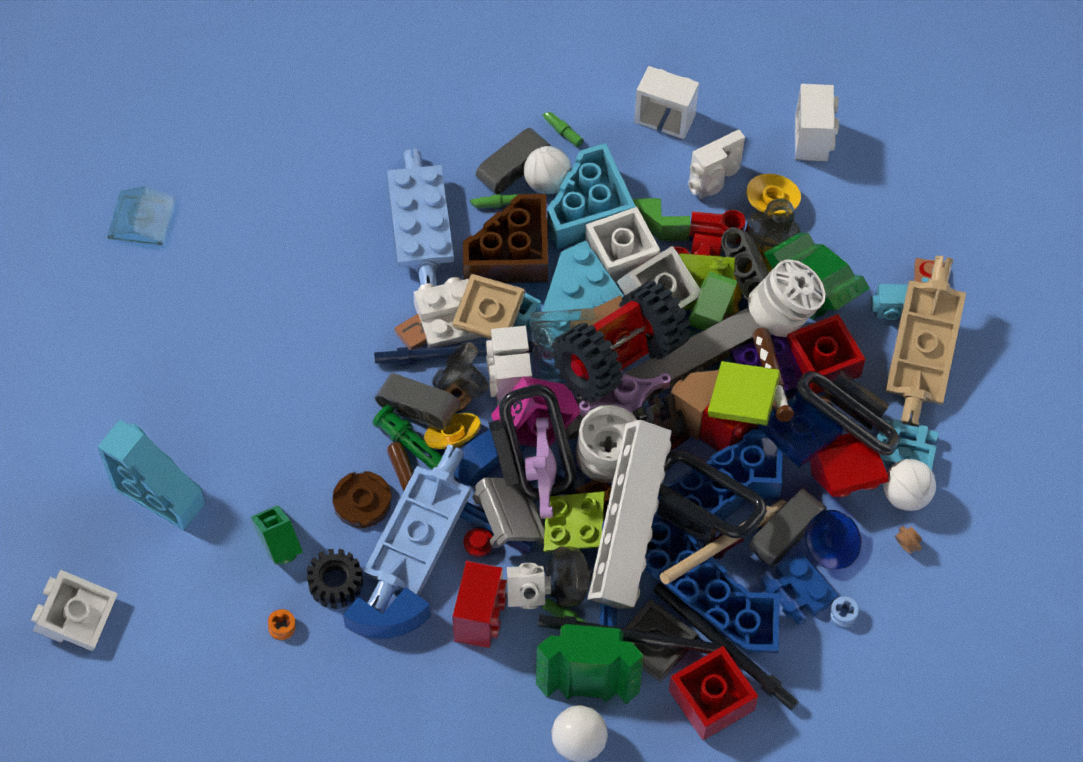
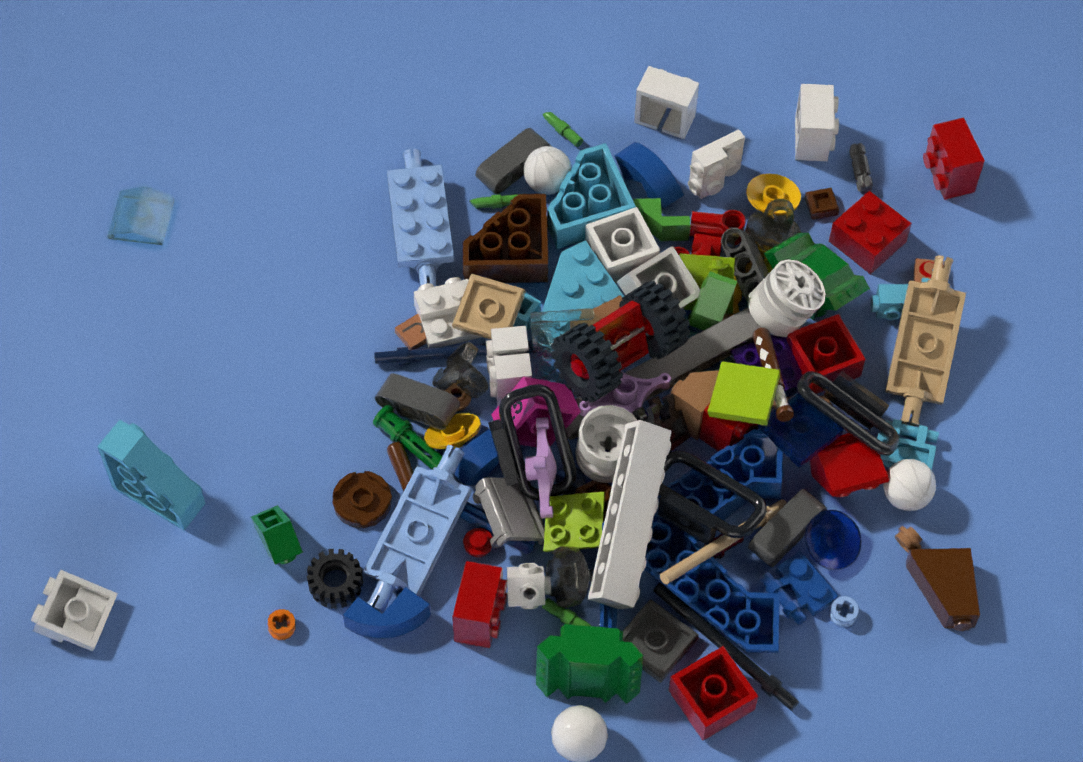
(636, 635): black bar -> none
(644, 166): none -> blue brick
(821, 203): none -> reddish brown tile
(861, 167): none -> dark grey axle
(869, 232): none -> red brick
(947, 584): none -> reddish brown slope
(953, 158): none -> red brick

